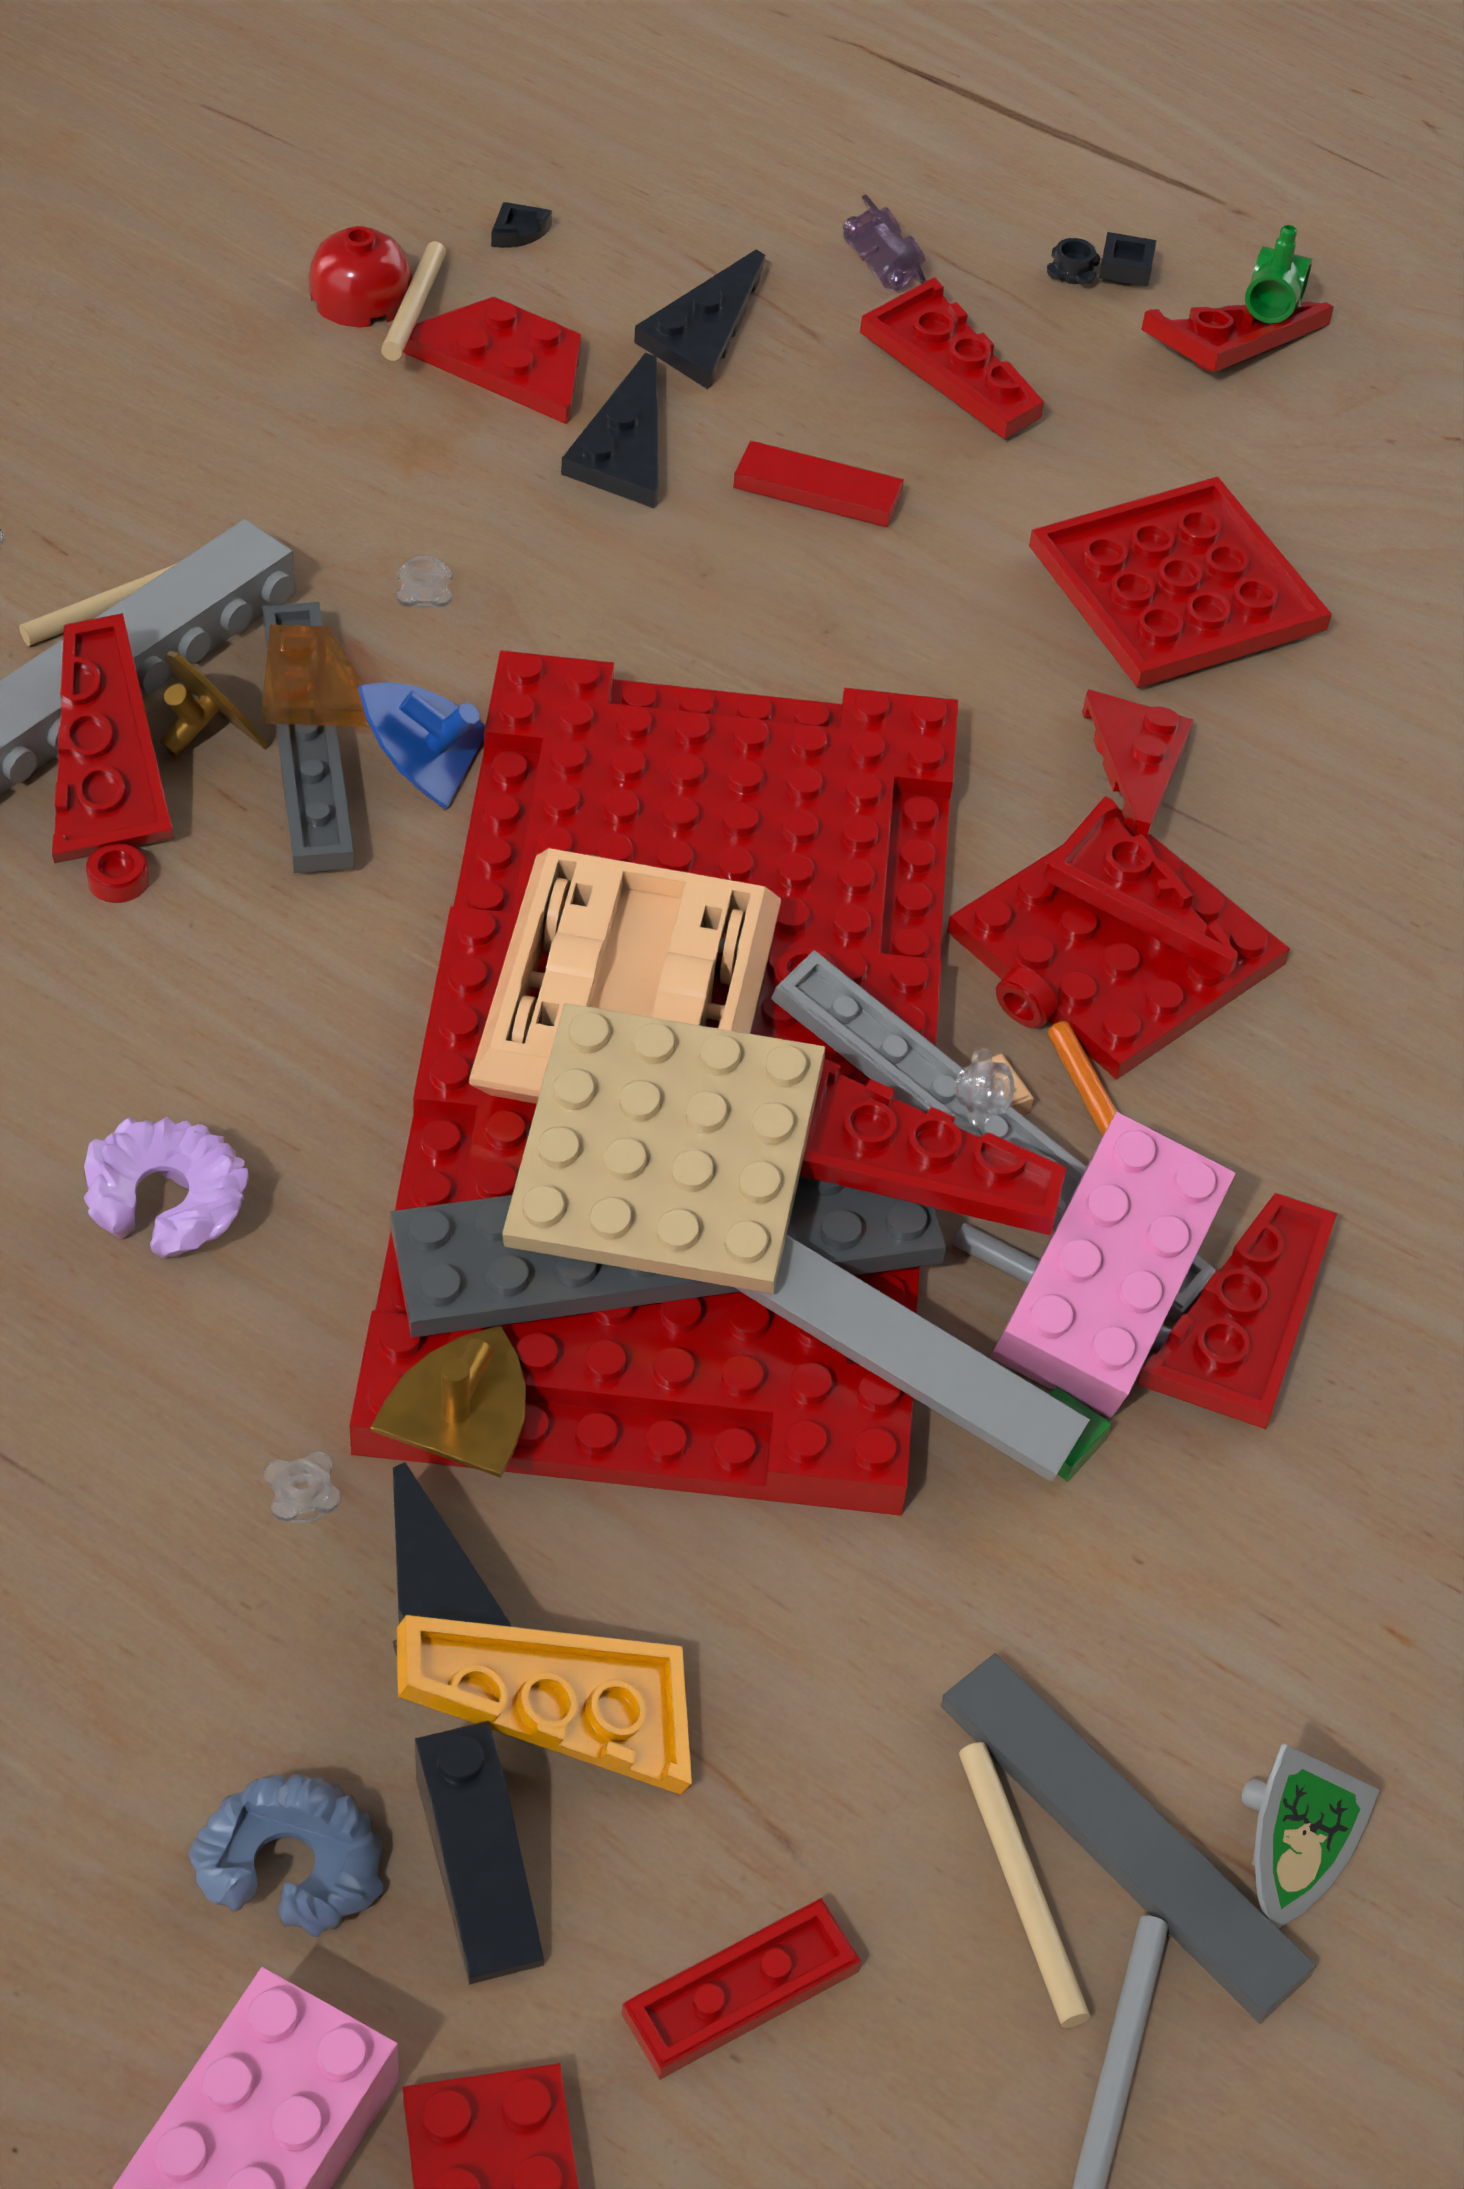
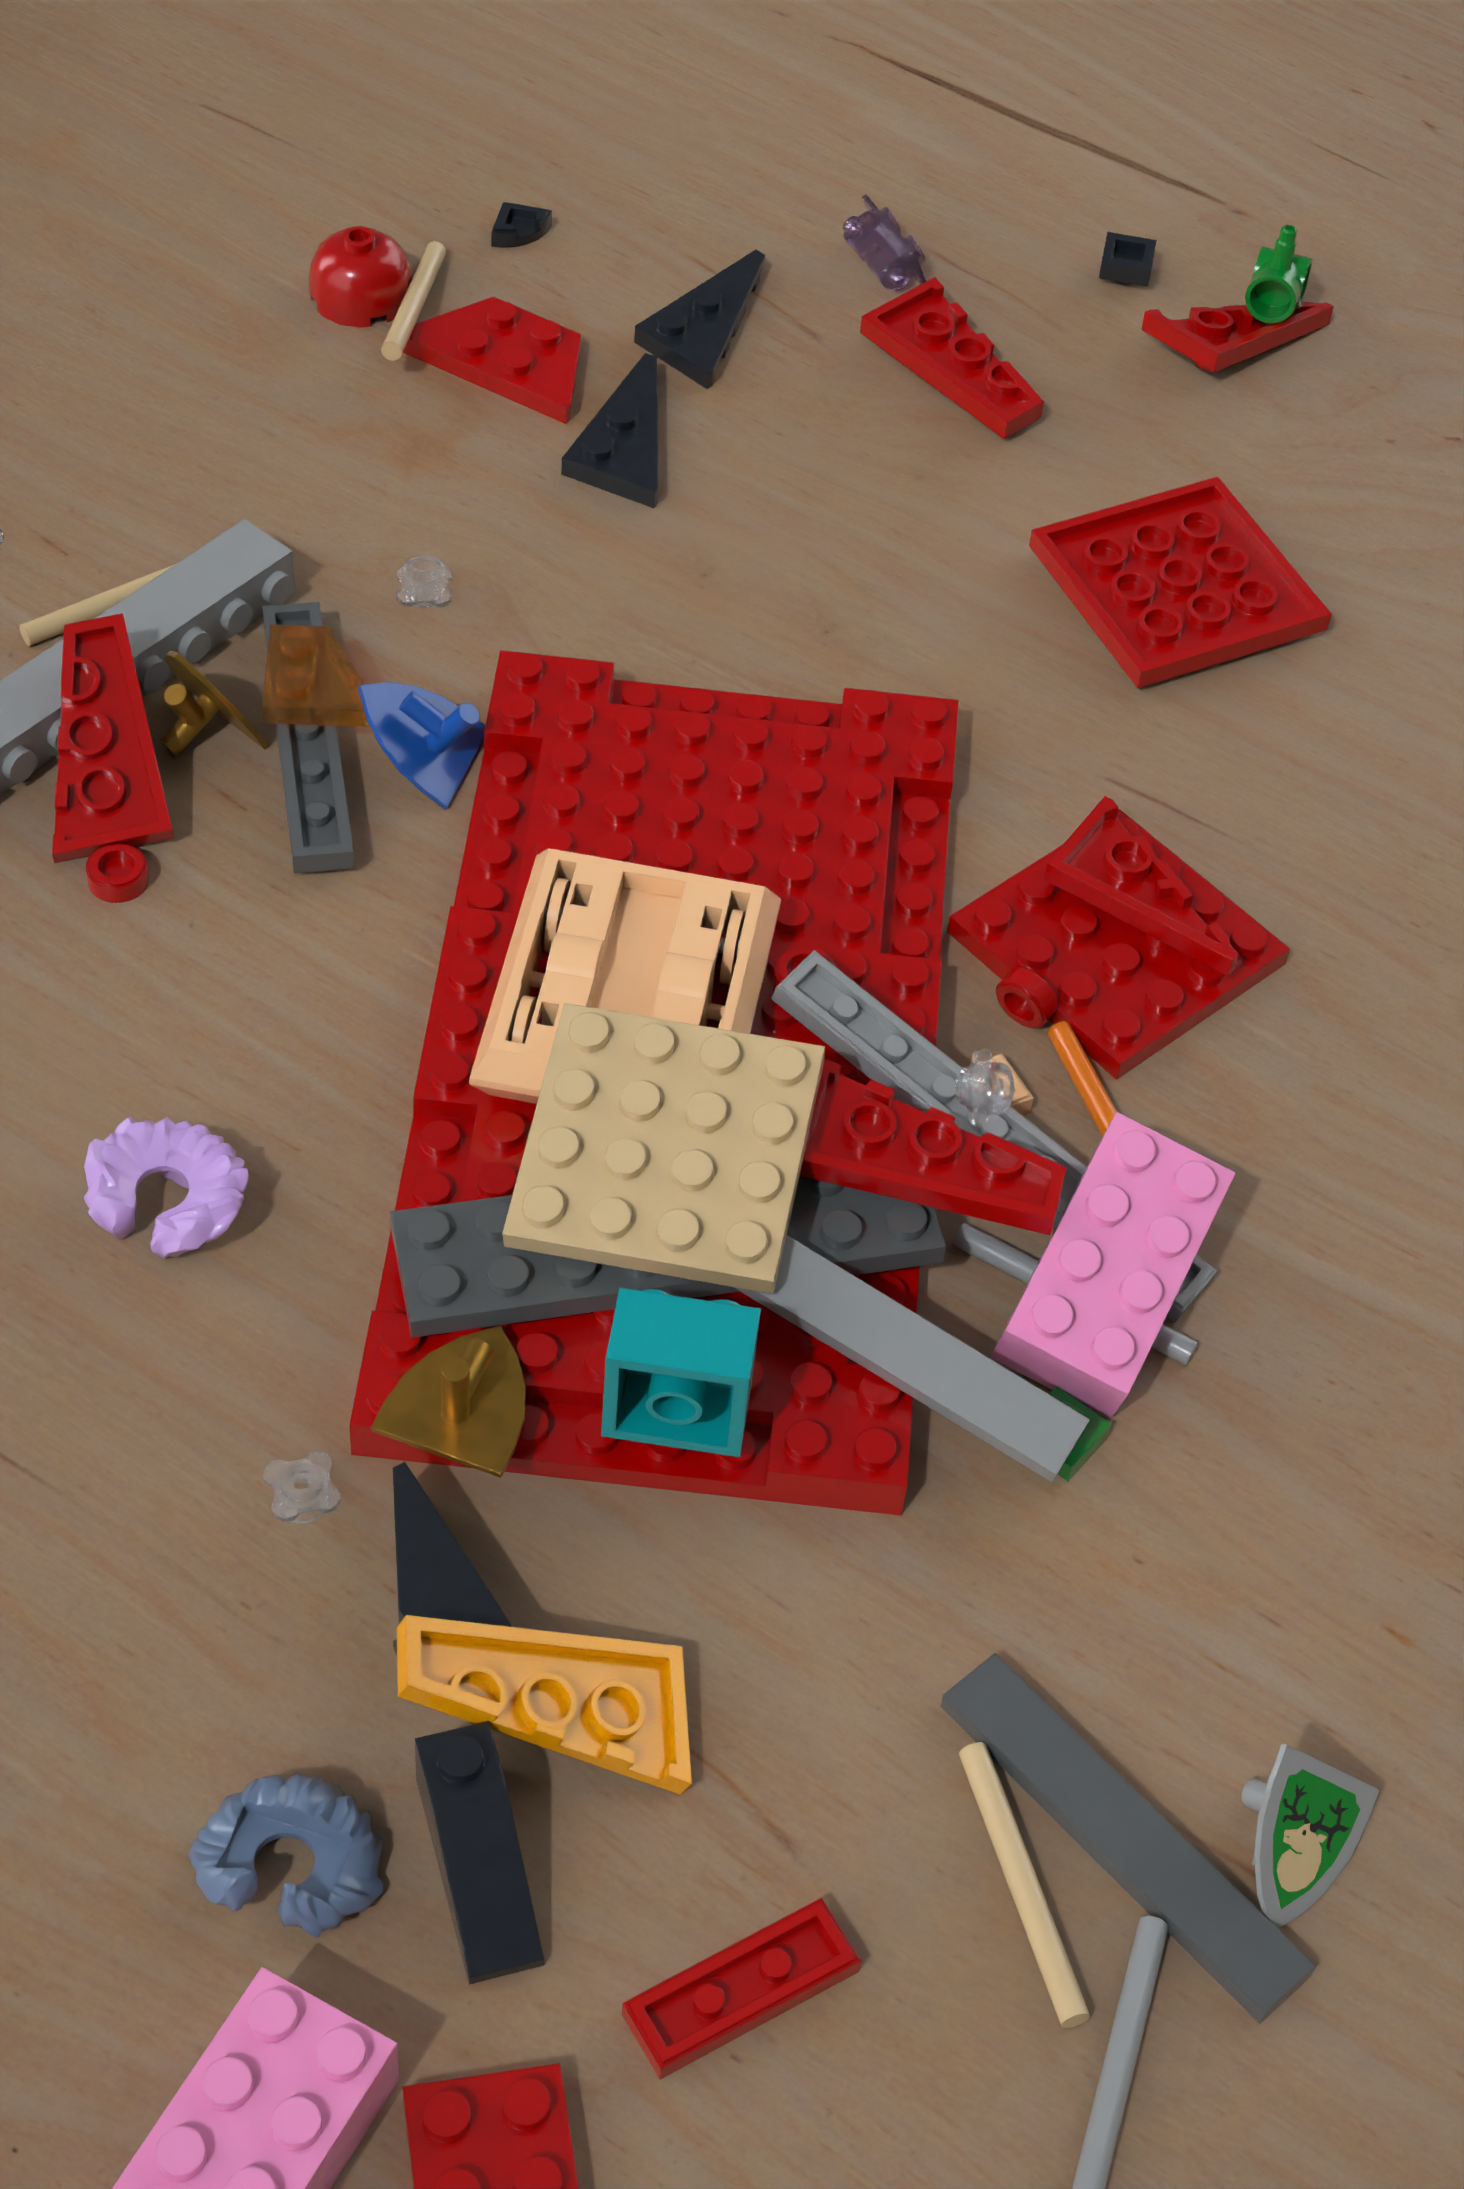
(679, 1371): none -> teal brick
(818, 483): red tile -> none
(1074, 261): black plate -> none
(1139, 752): red wing -> none
(1245, 1323): red wing -> none

